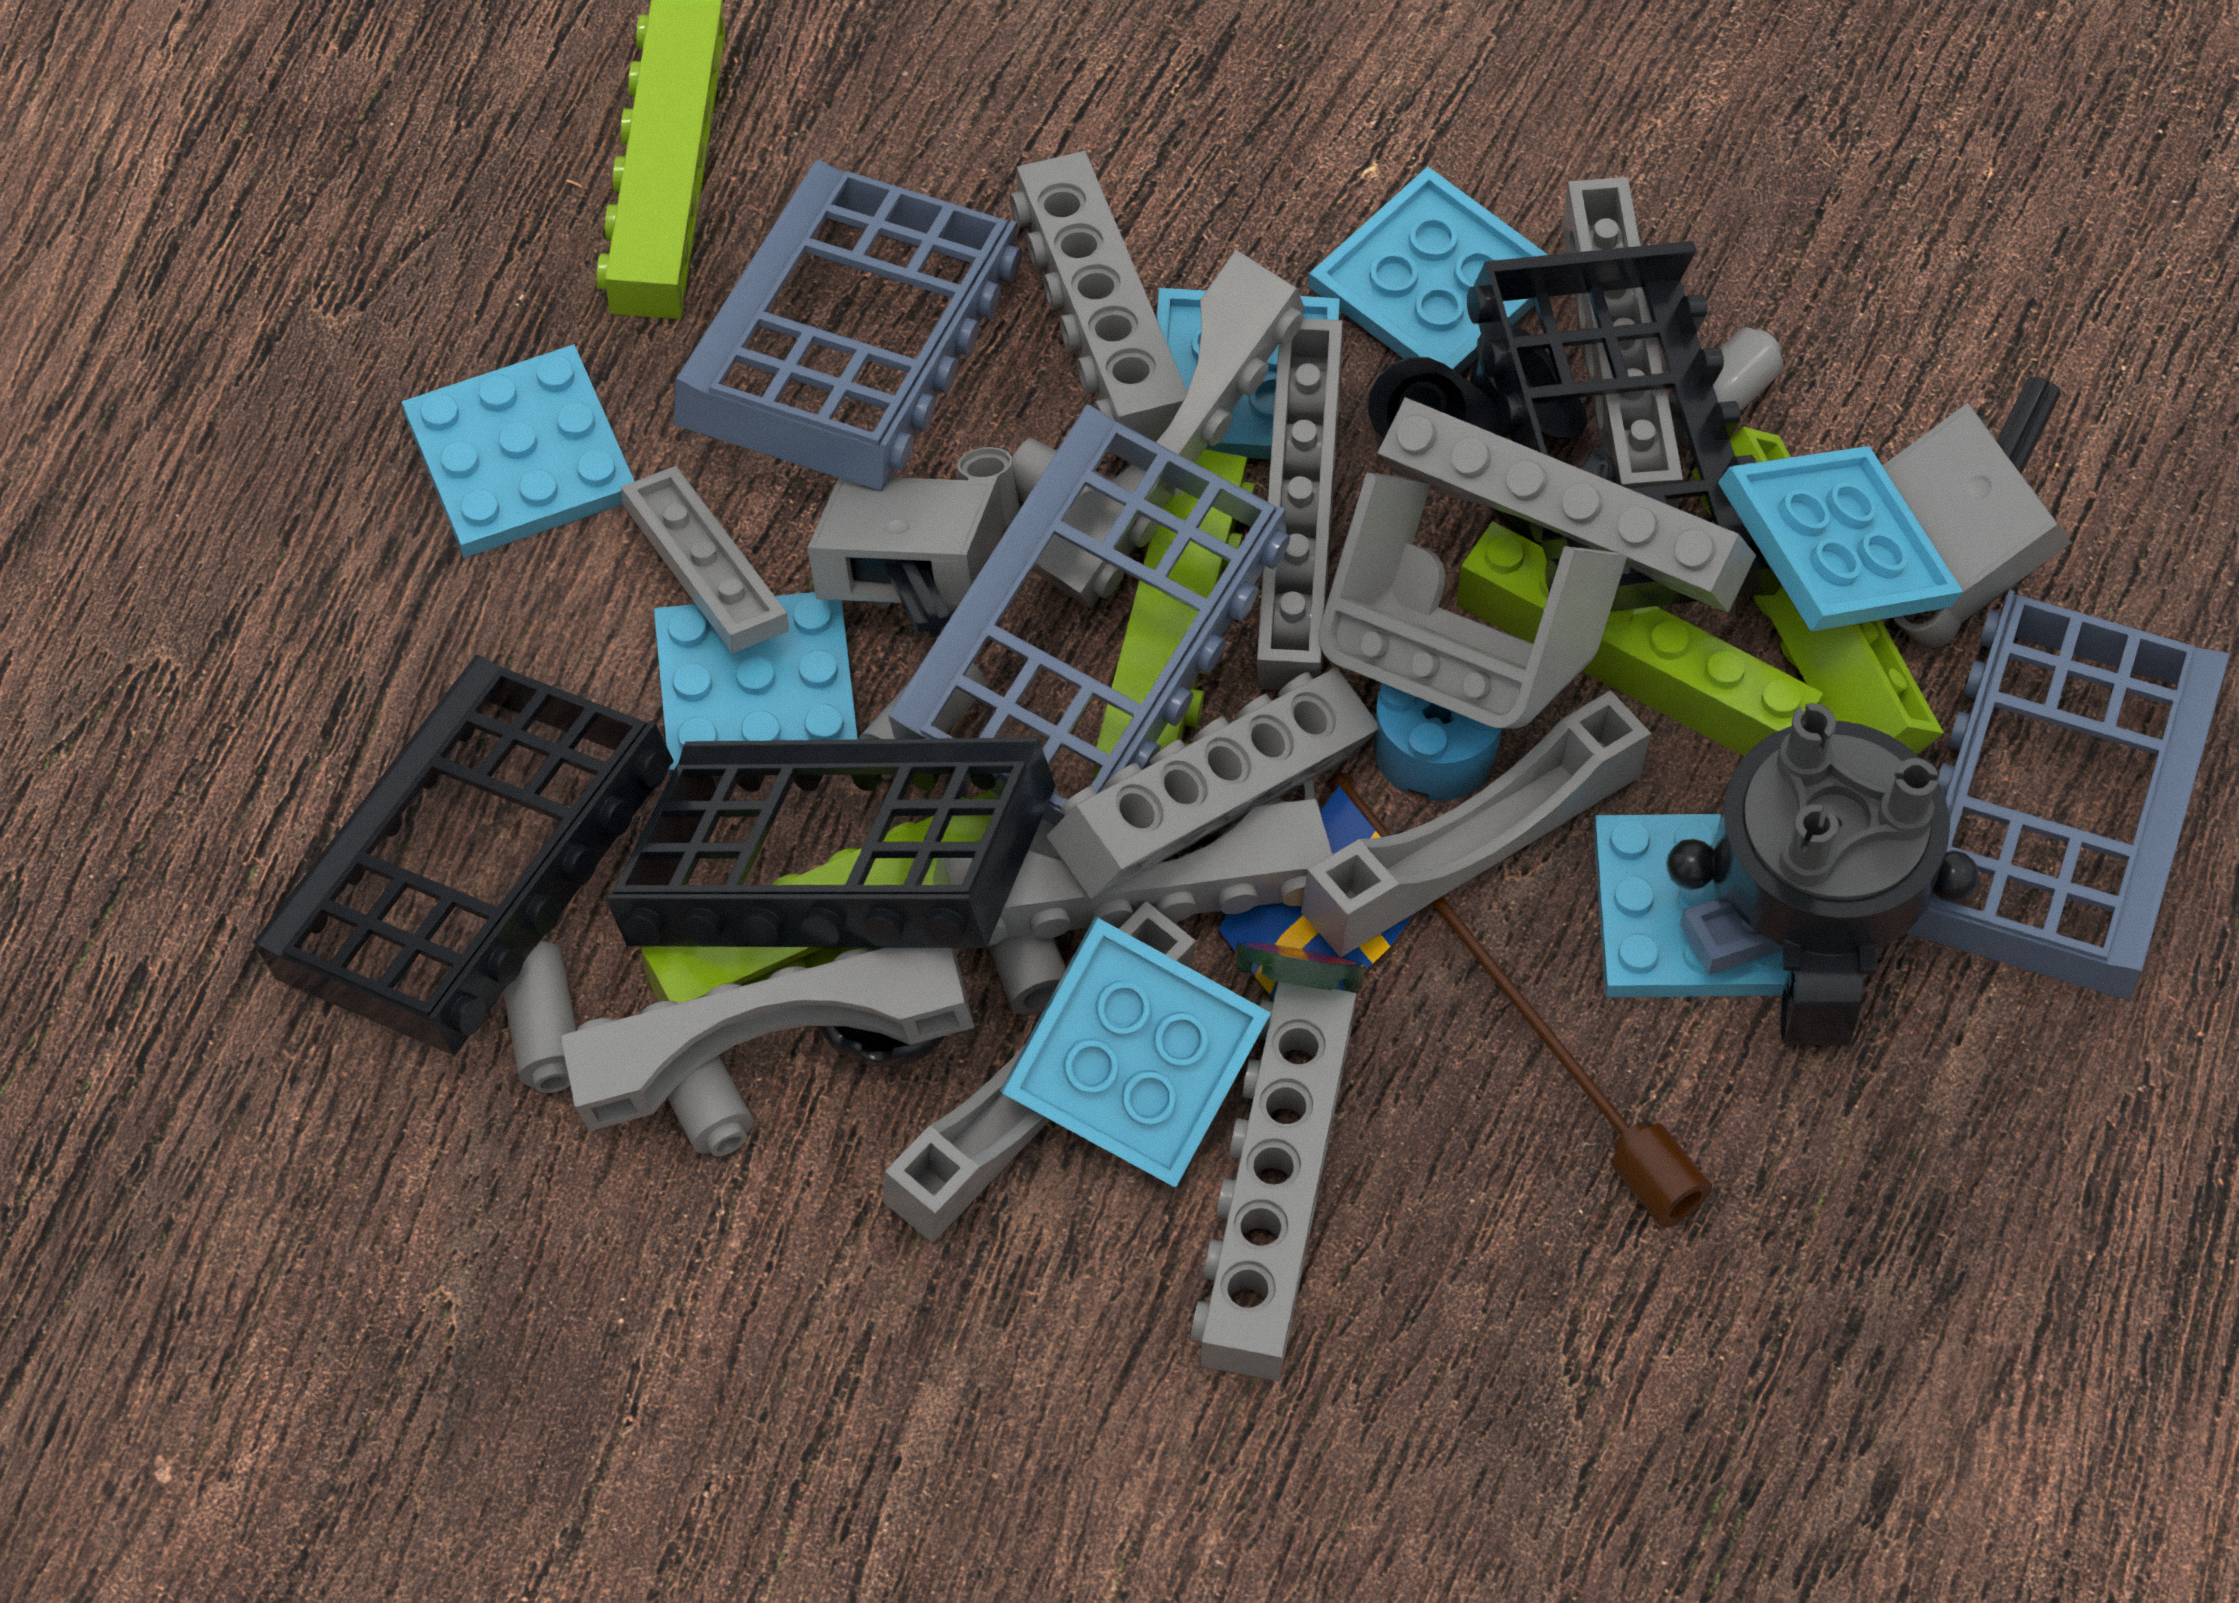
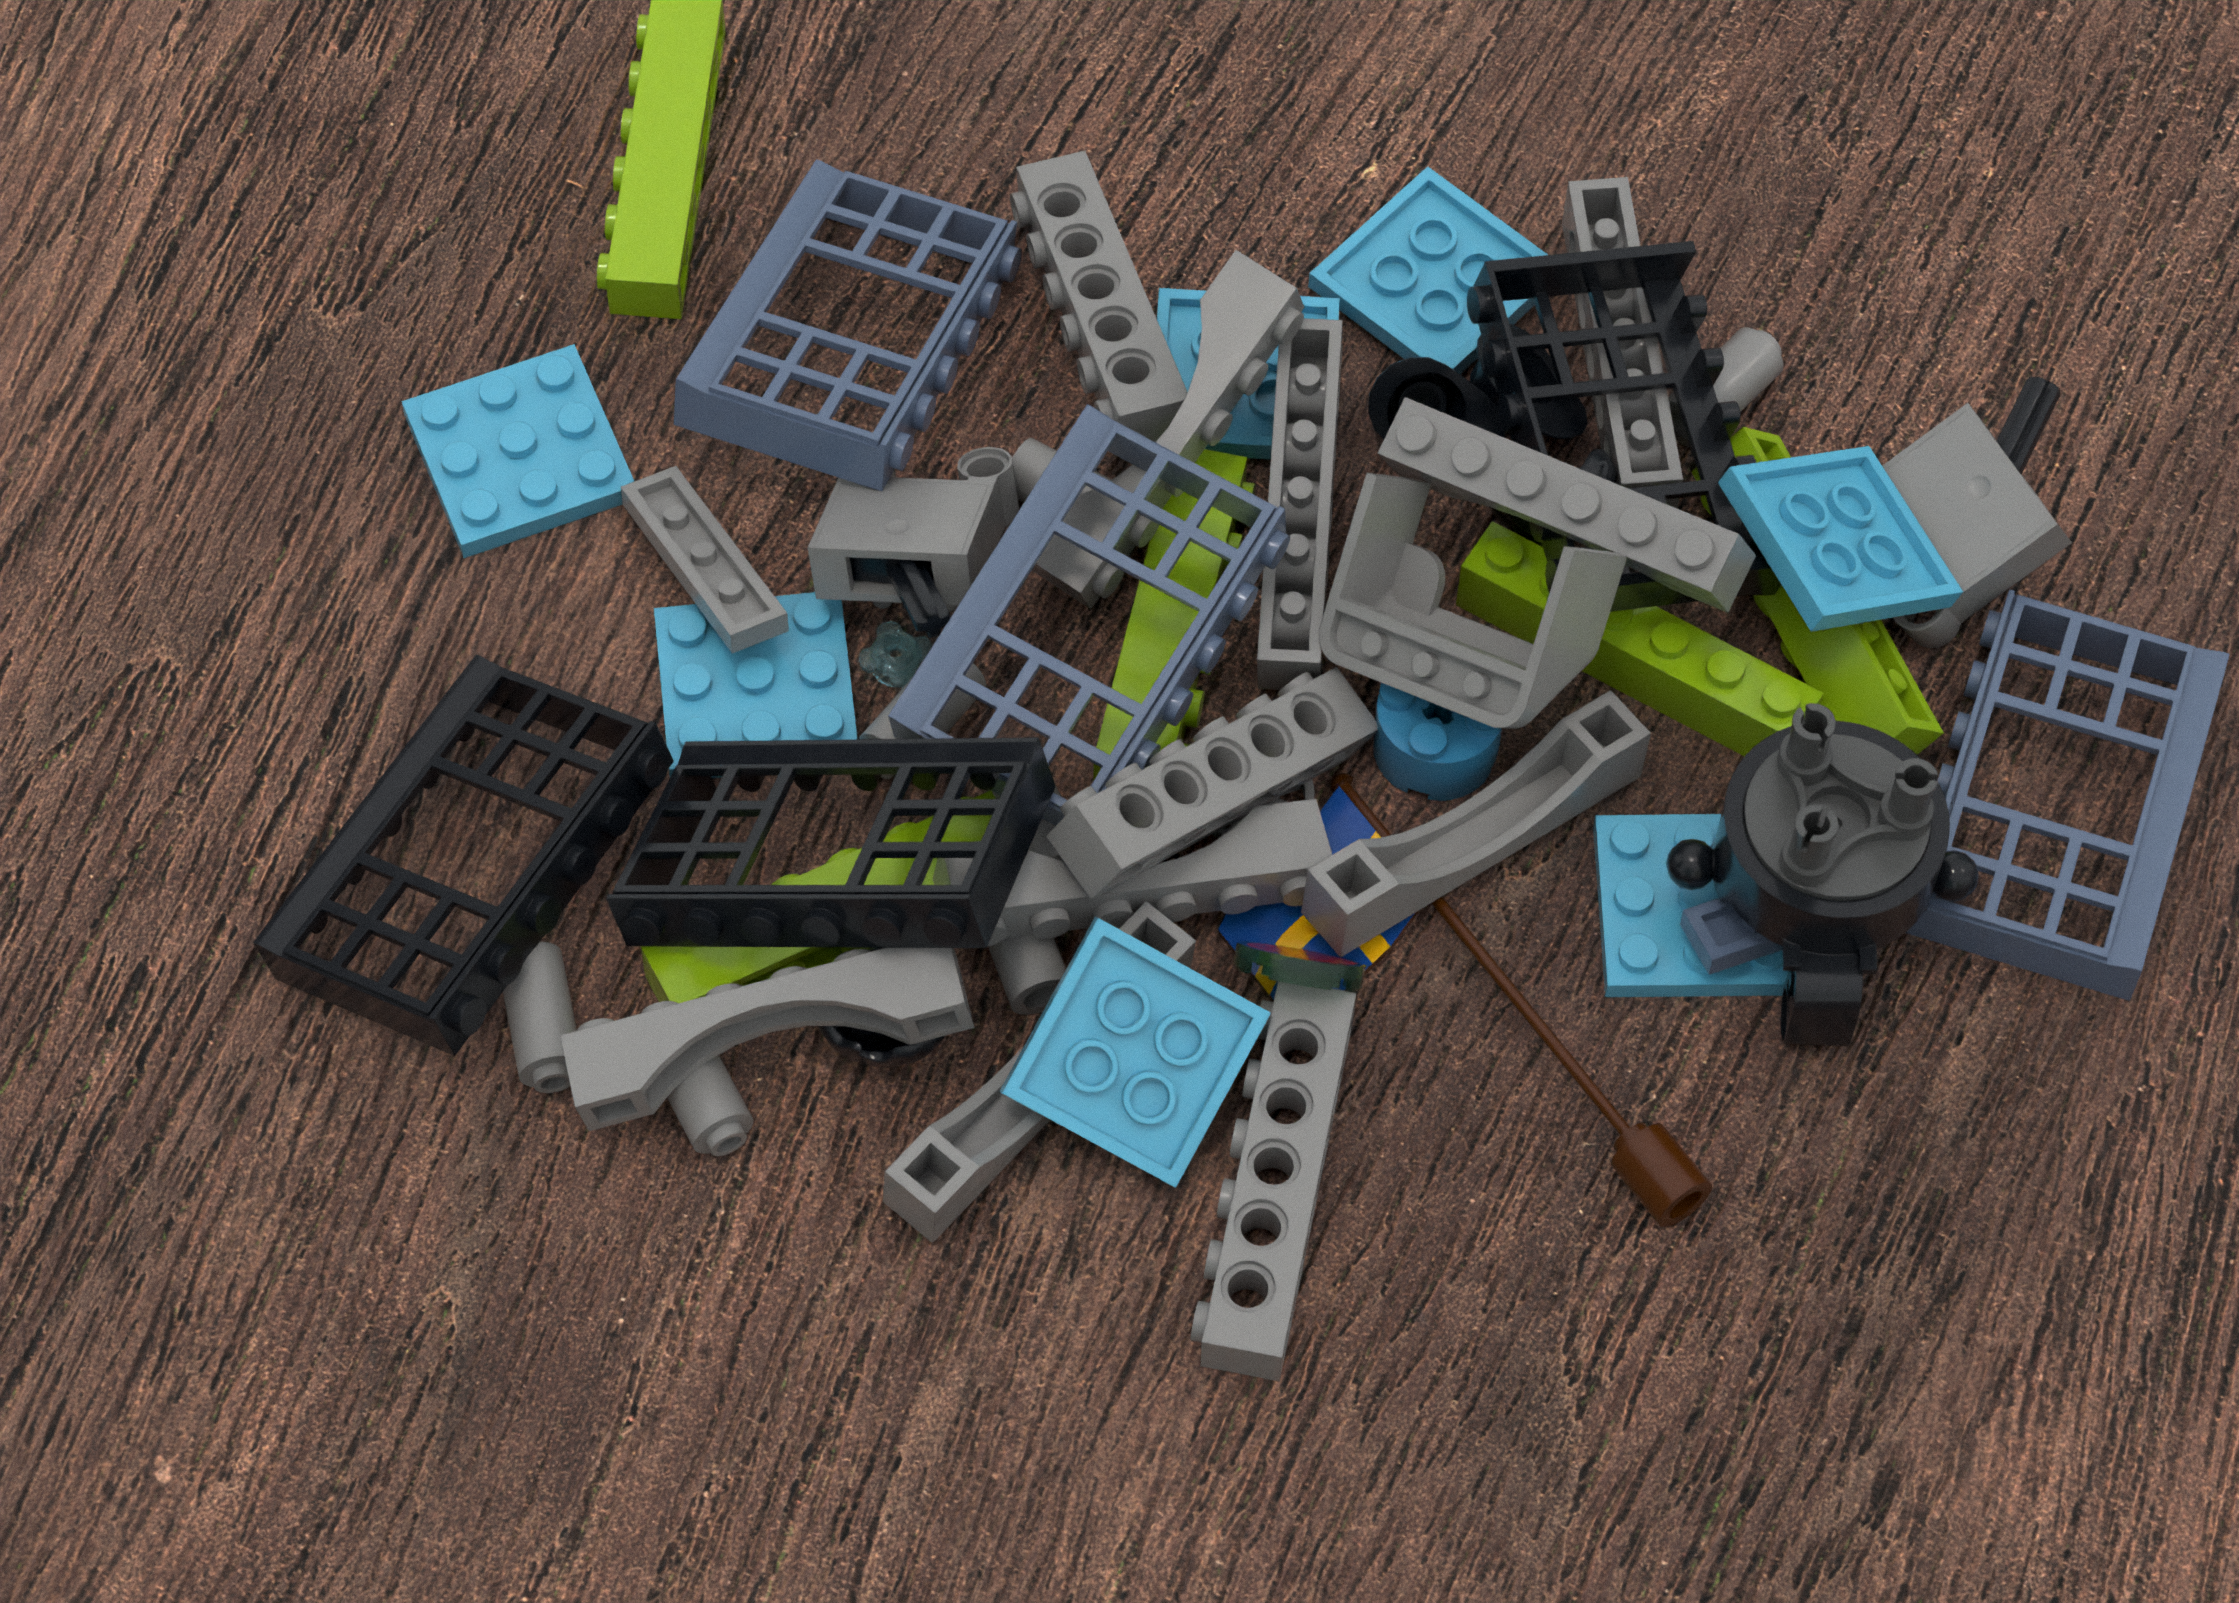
(894, 670): none -> clear light blue plate

